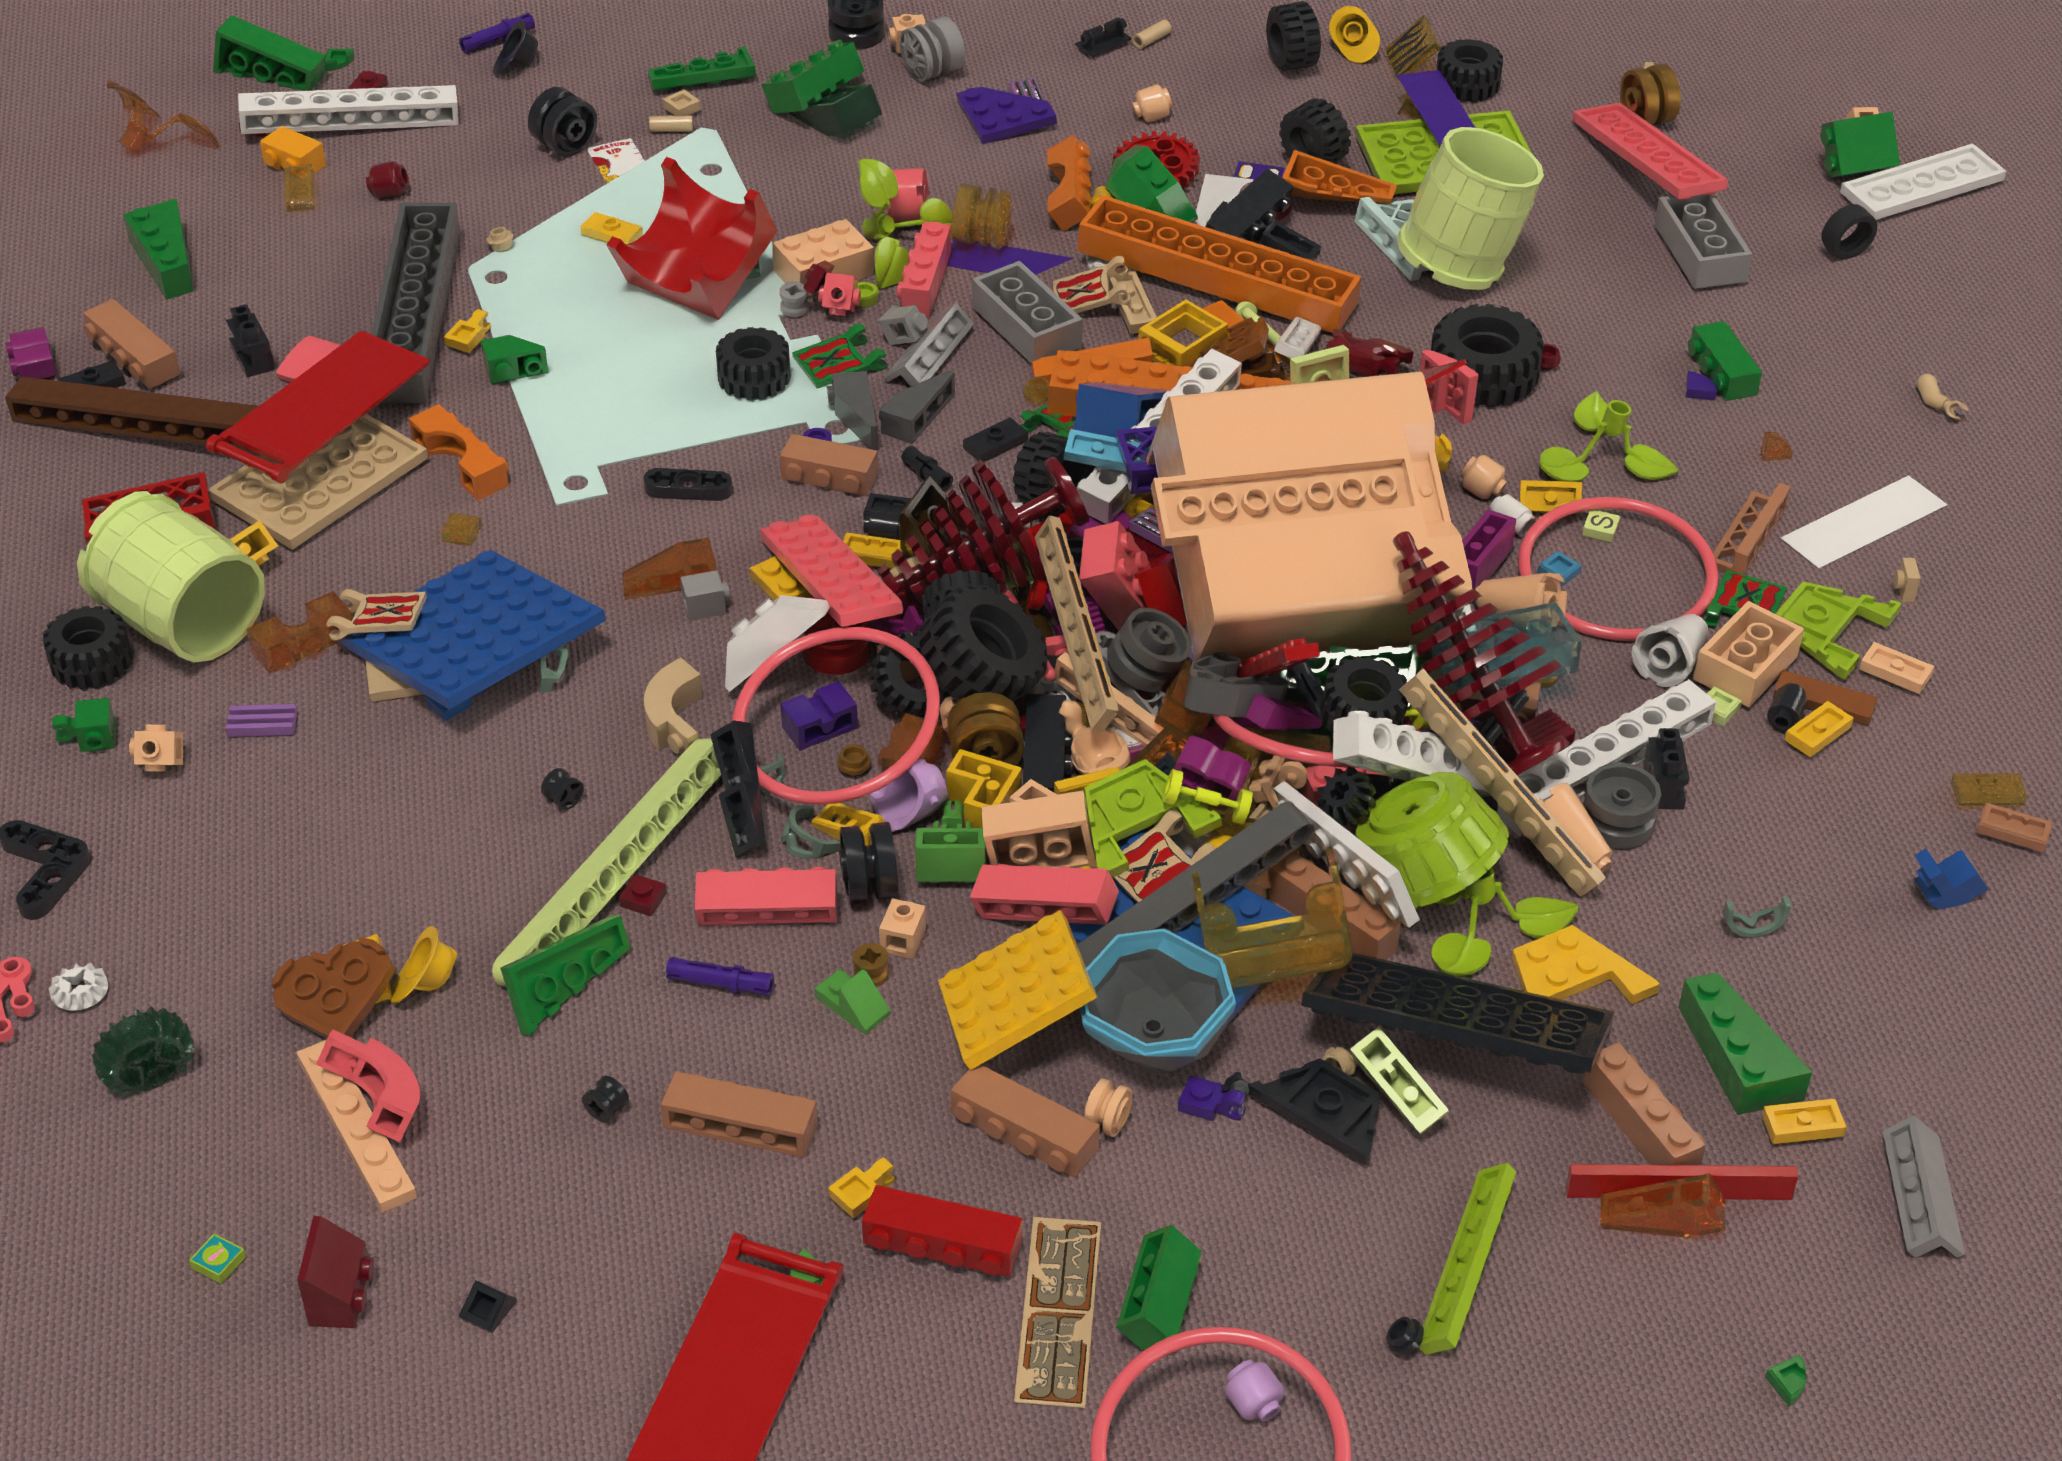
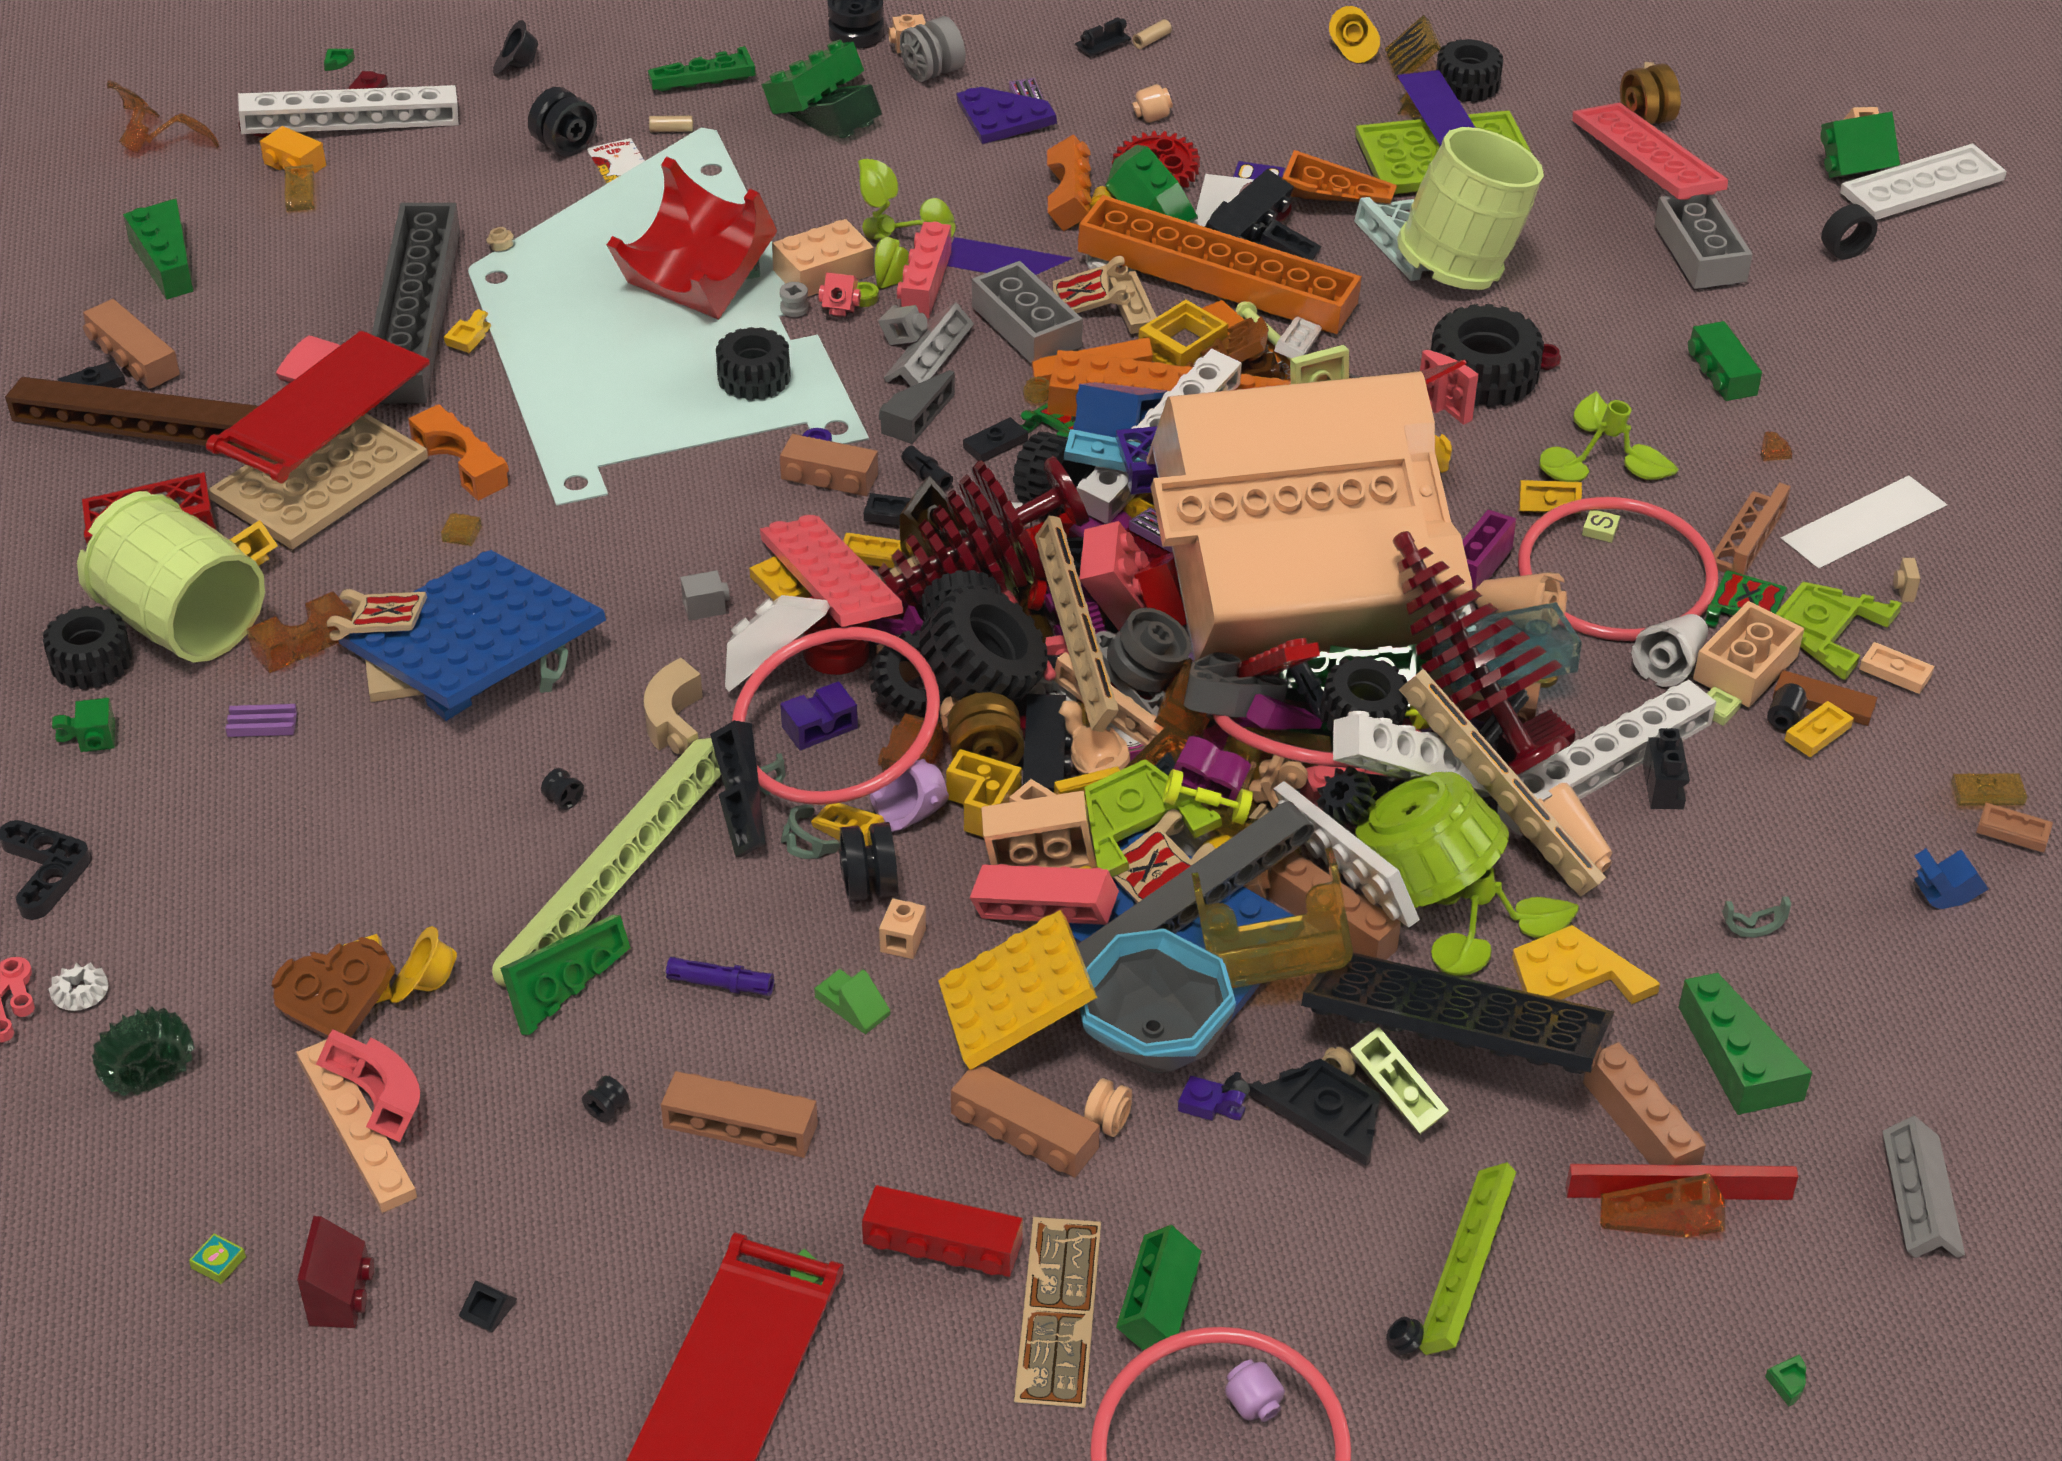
(30, 354): magenta brick -> none
(167, 752): light nougat brick -> none
(249, 342): black hips -> none
(265, 56): green wedge -> none
(387, 180): dark red head -> none
(493, 34): dark purple pin -> none
(512, 358): green slope -> none
(604, 227): yellow plate -> none
(642, 895): dark red plate -> none
(663, 570): clear orange slope -> none
(666, 476): black beam -> none
(681, 103): tan plate -> none
(766, 896): coral brick -> none
(816, 276): dark red plate -> none
(838, 356): green flag -> none
(853, 760): pearl gold plate -> none
(854, 404): dark grey slope -> none
(856, 1187): yellow plate -> none
(873, 960): pearl gold wheel -> none
(882, 524): black brick -> none
(912, 193): coral brick -> none
(949, 851): bright green brick -> none
(975, 215): clear yellow wheel -> none
(1293, 36): black tyre -> none
(1316, 131): black tyre -> none
(1371, 355): dark red animal -> none
(1483, 477): light nougat head -> none
(1511, 507): white brick -> none
(1560, 564): dark azure tile -> none
(1623, 804): dark grey wheel -> none
(1700, 386): dark purple tile -> none
(1803, 1121): yellow plate -> none
(1931, 396): tan arm -> none

